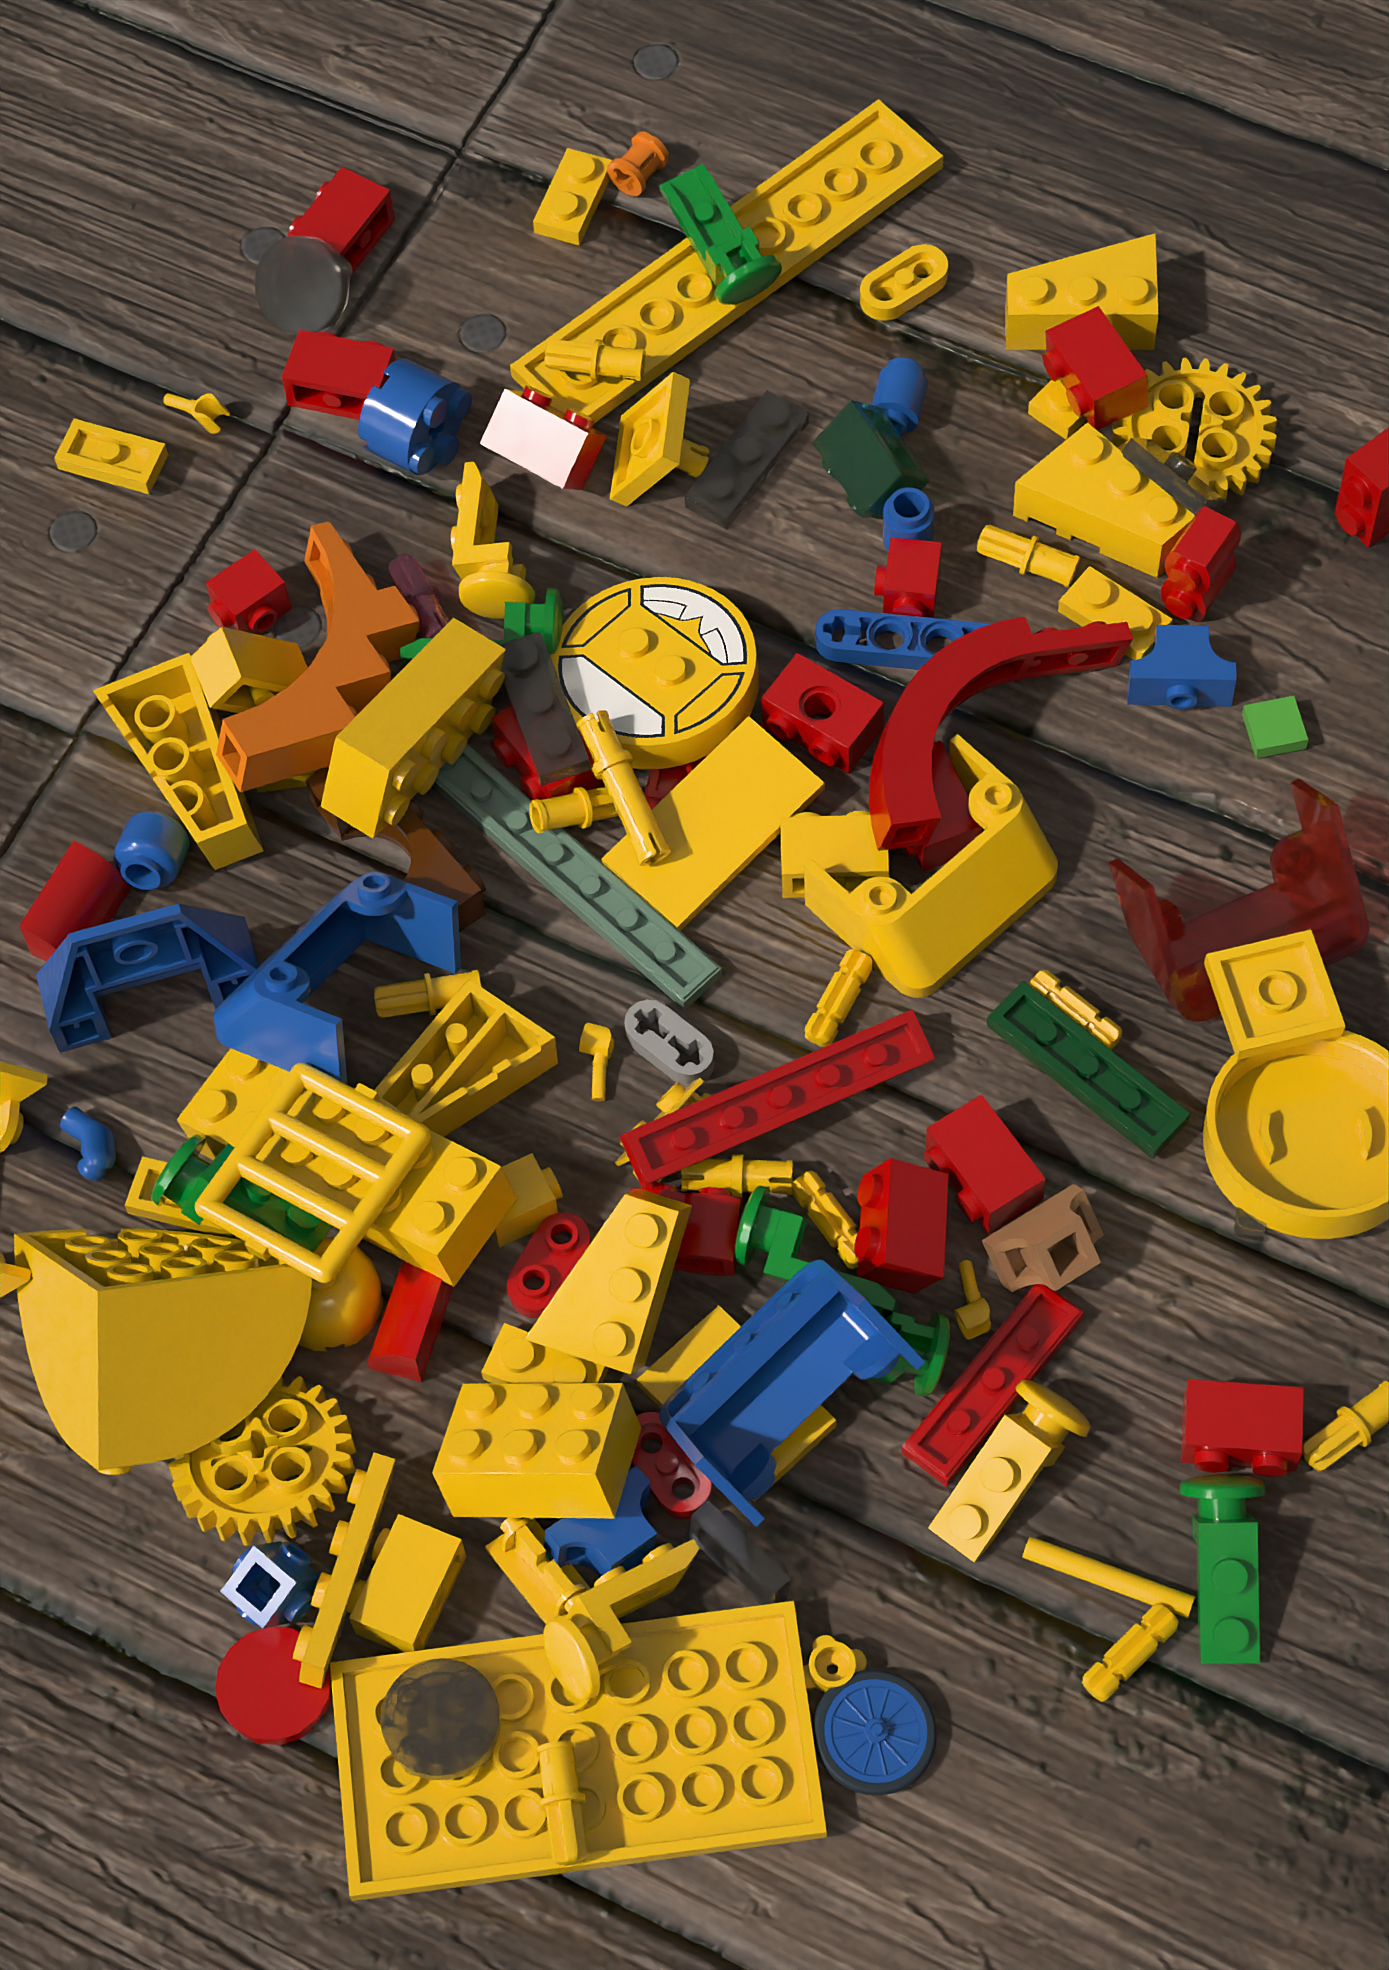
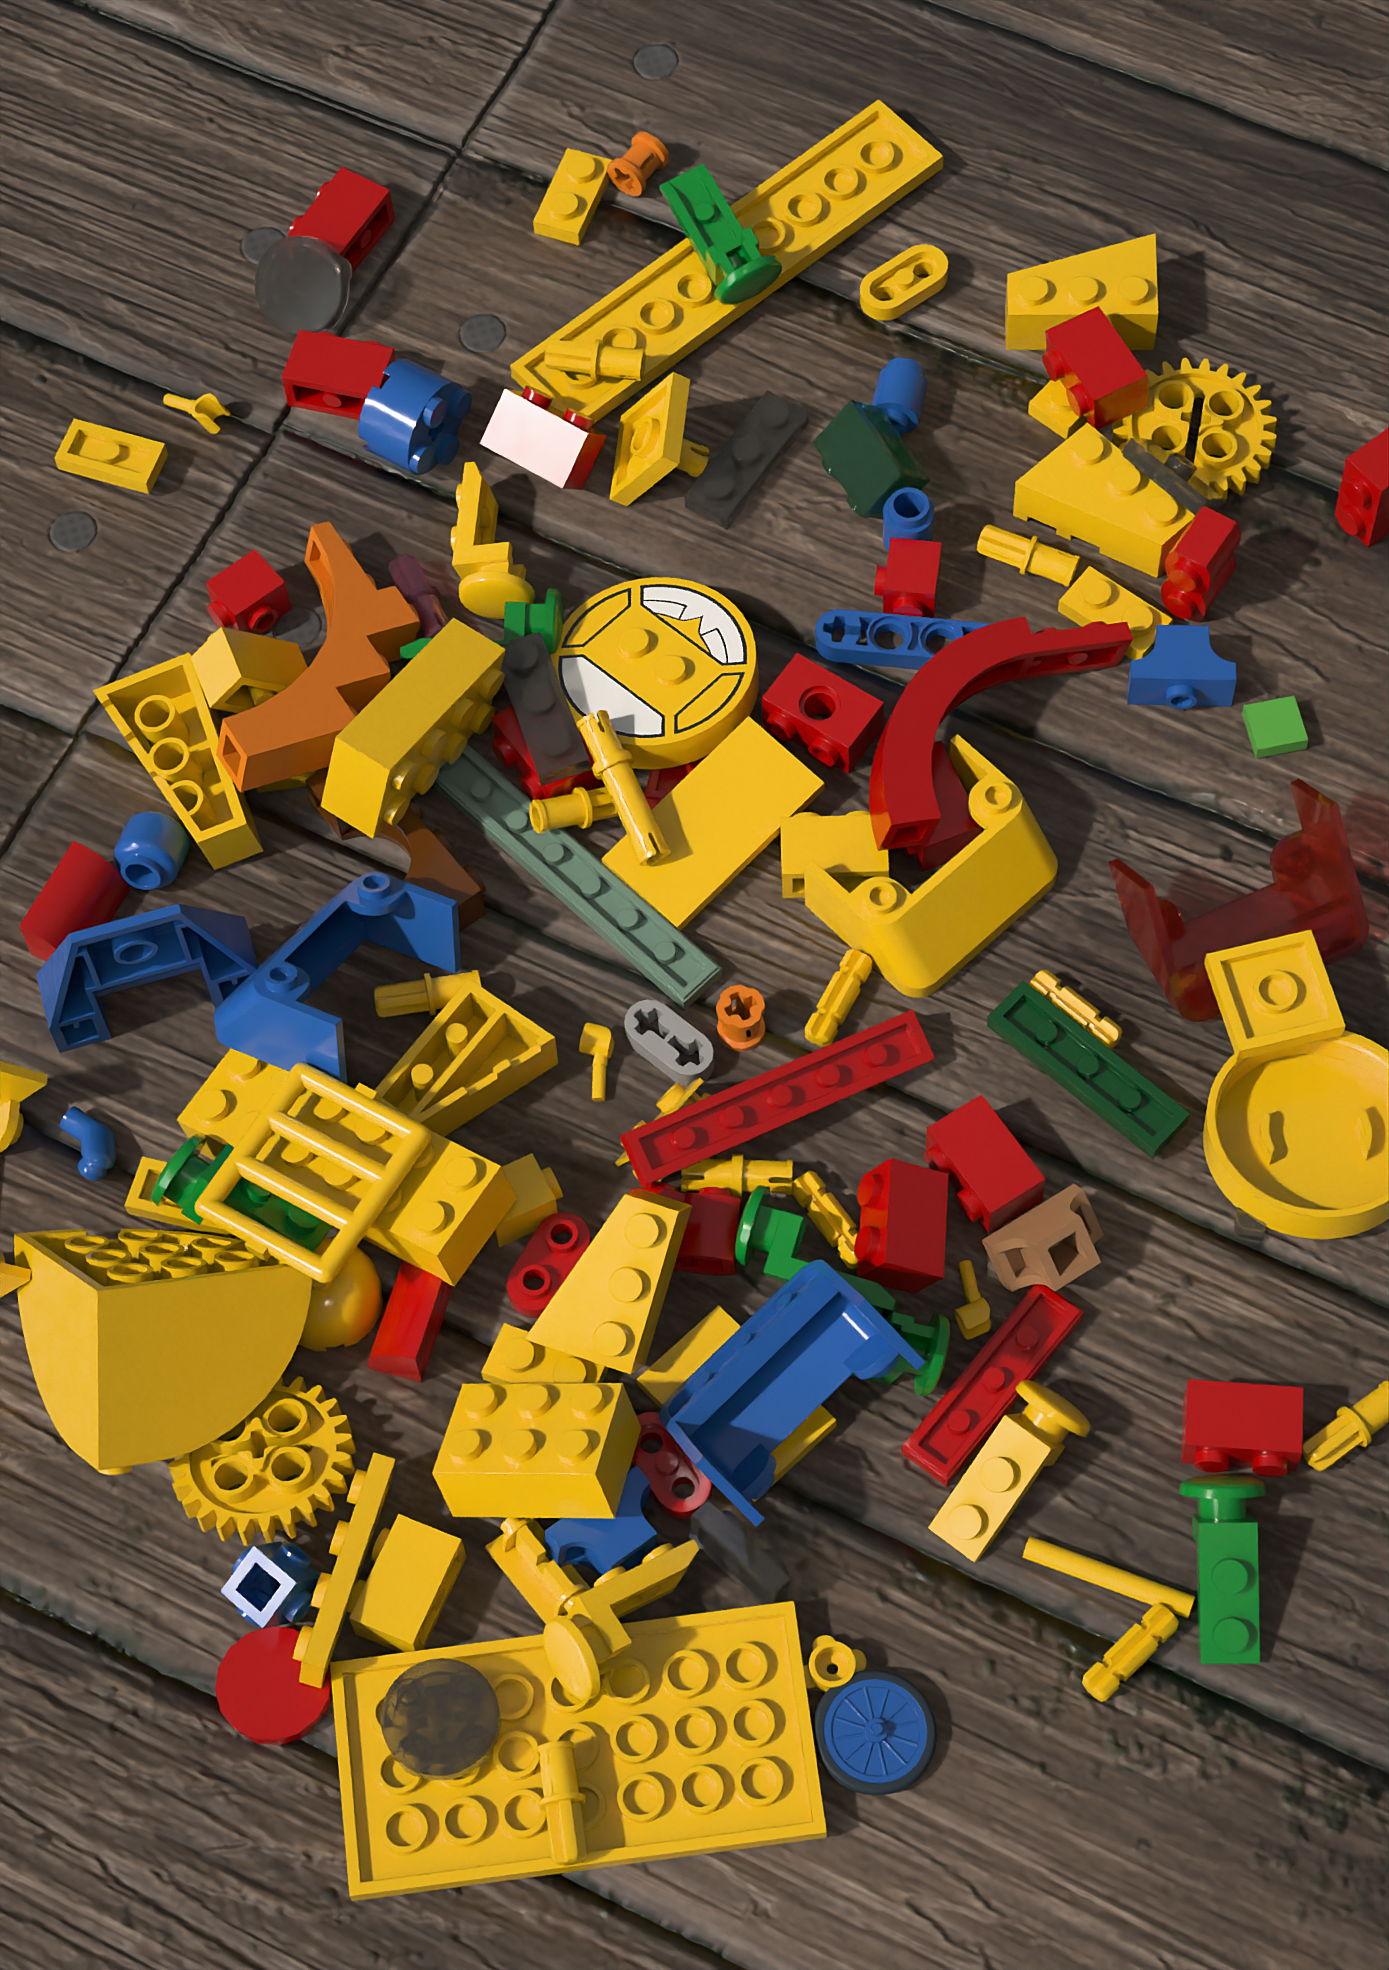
(736, 1020): none -> orange bush

